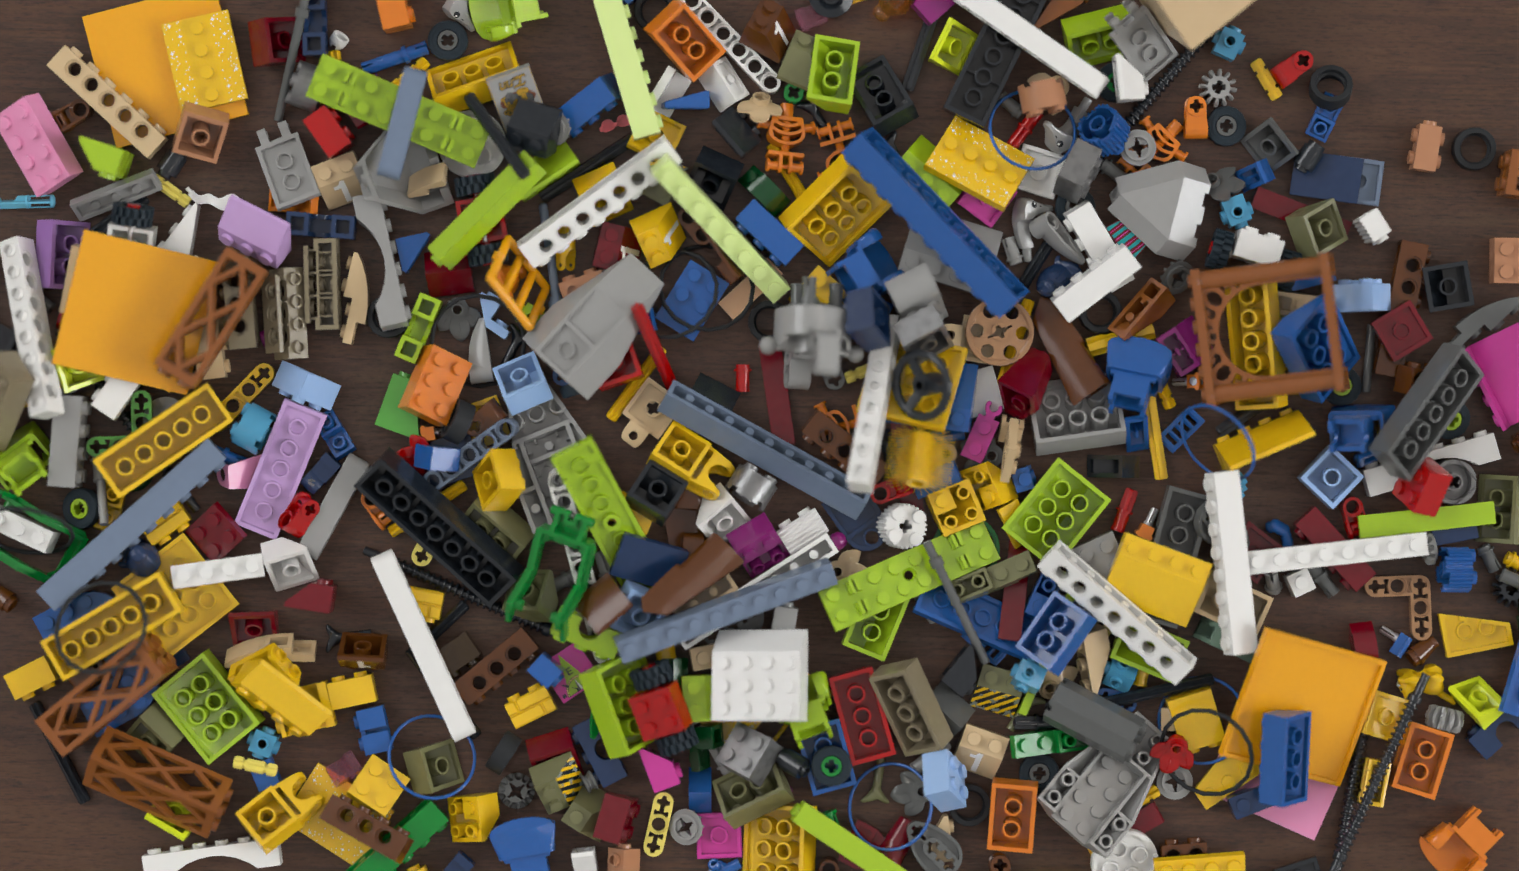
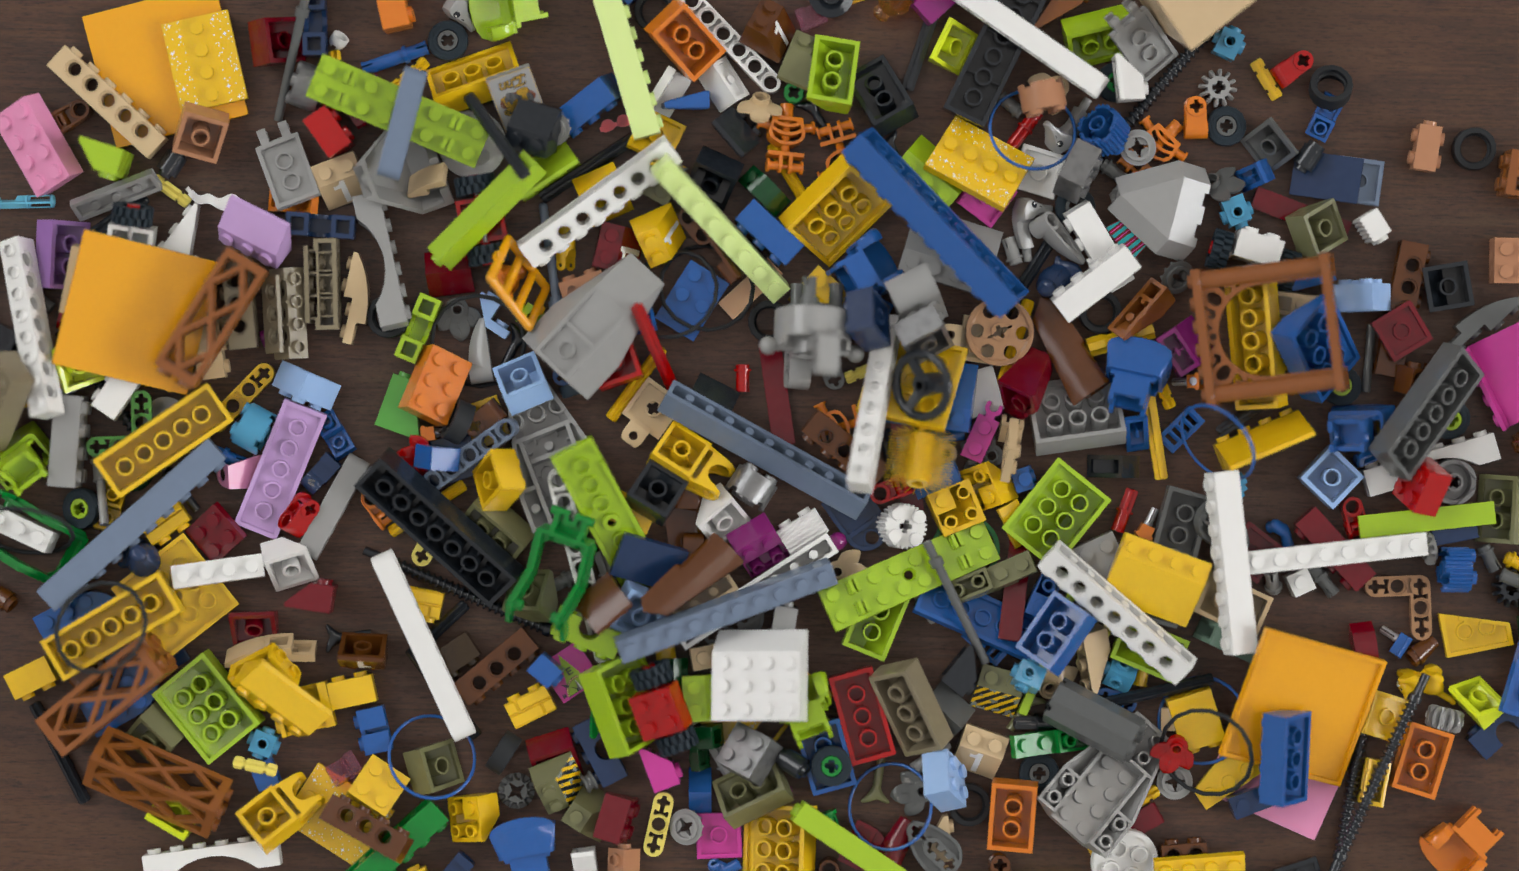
(410, 248): blue slope -> none

